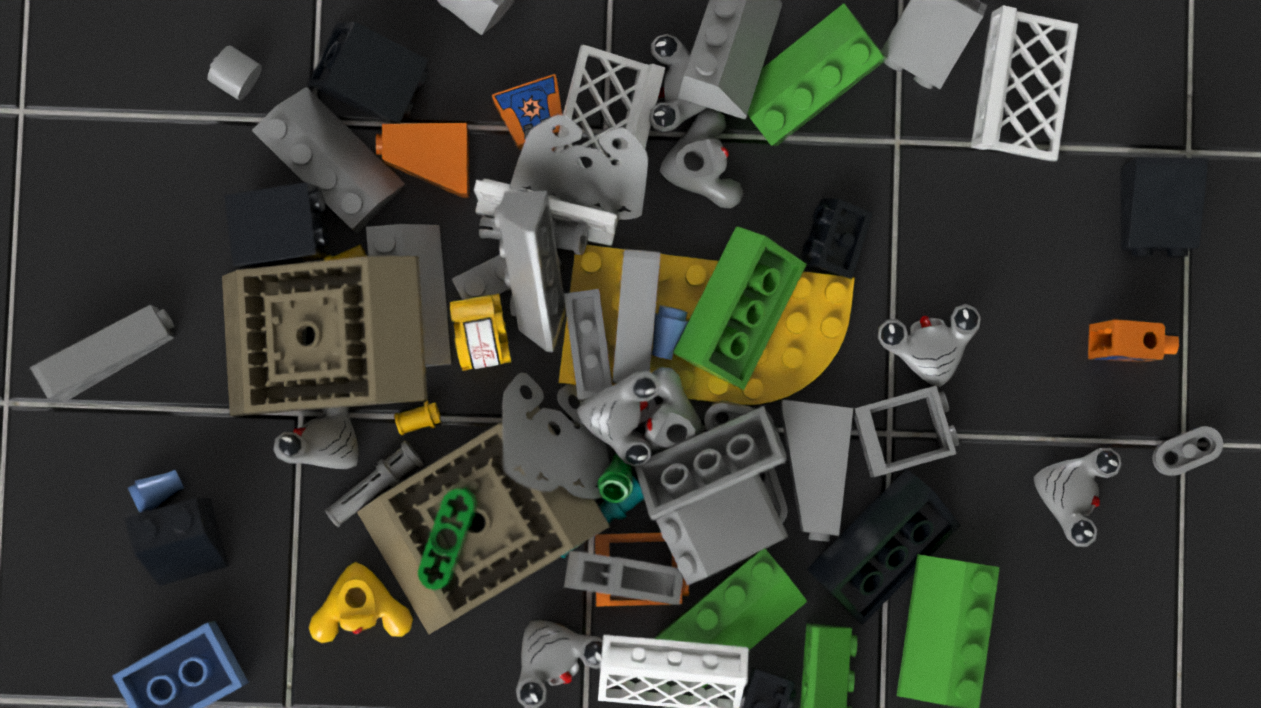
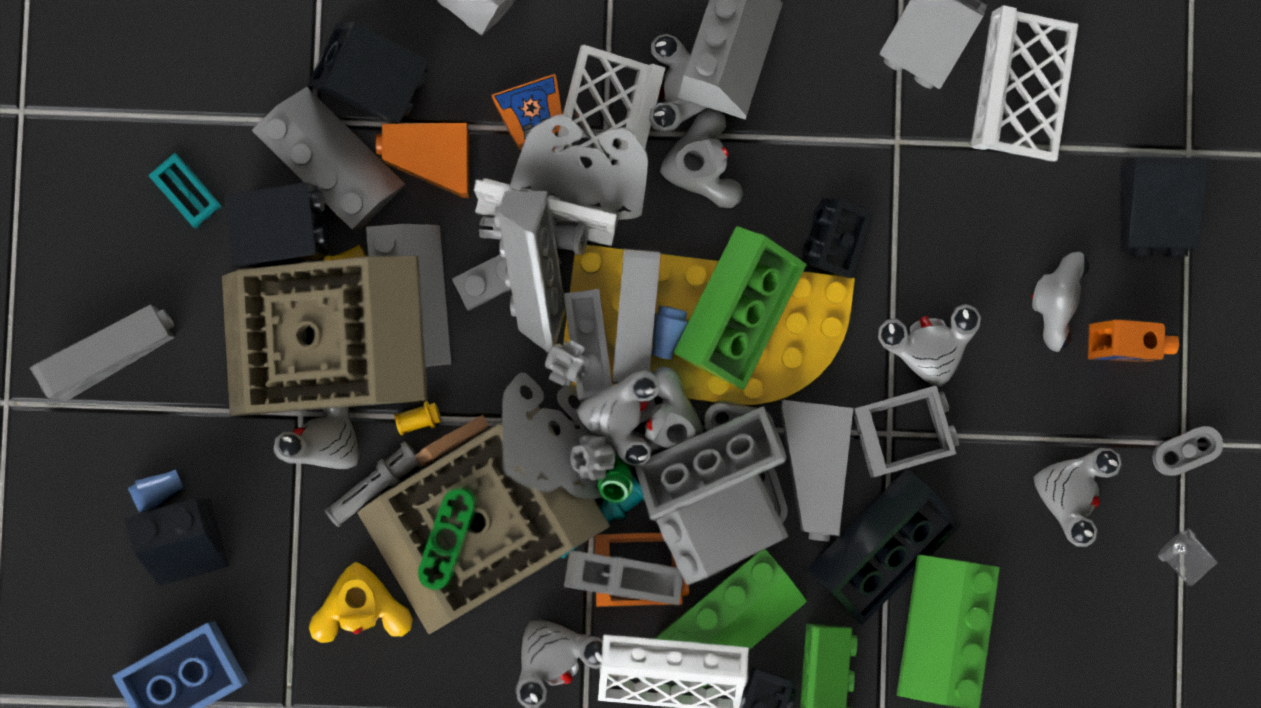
(204, 213): none -> teal tile
(234, 72): light grey piece -> none
(452, 441): none -> medium nougat tile
(480, 332): yellow brick -> none
(567, 363): none -> light grey gear
(592, 457): none -> light grey gear
(812, 74): bright green slope -> none
(1058, 298): none -> light grey head
(1187, 557): none -> clear tile

